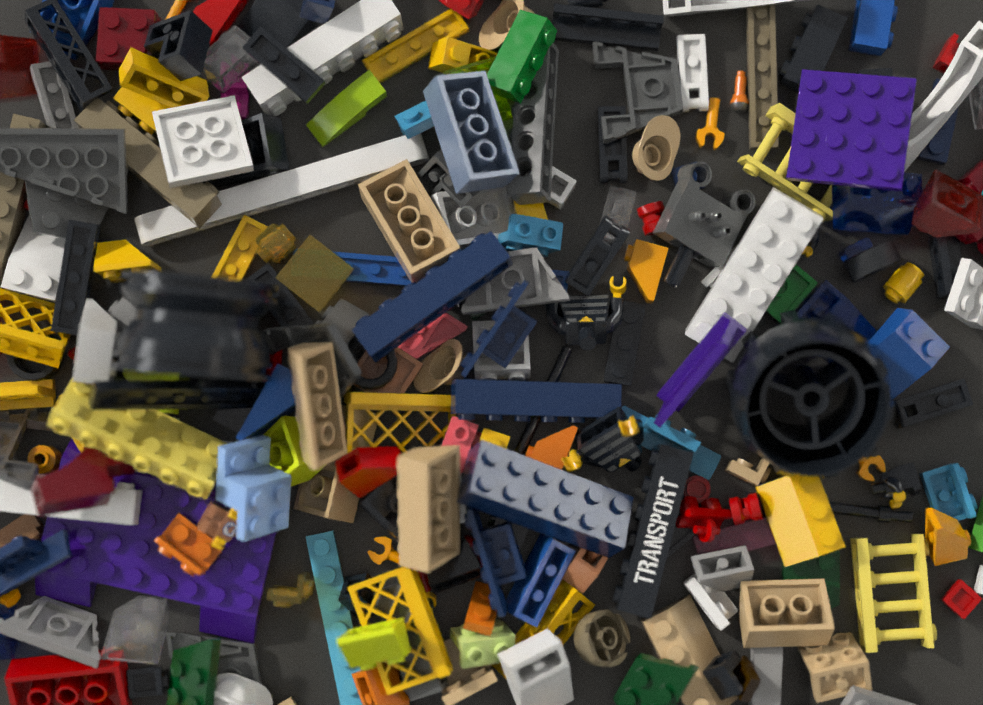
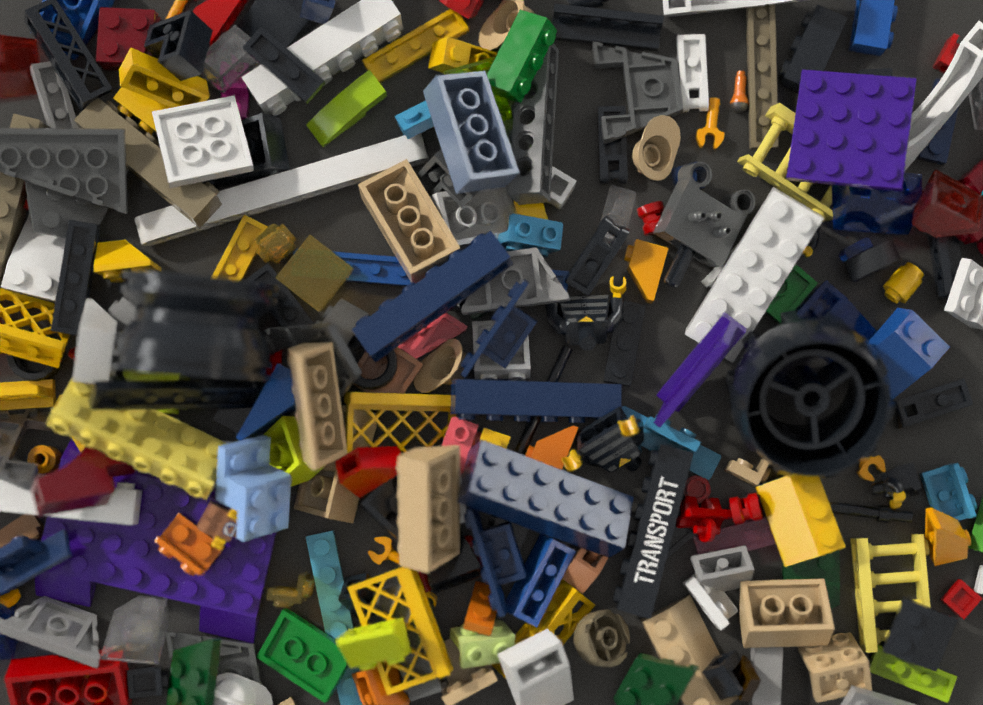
(304, 655): none -> green plate
(919, 634): none -> black slope
(932, 683): none -> lime plate

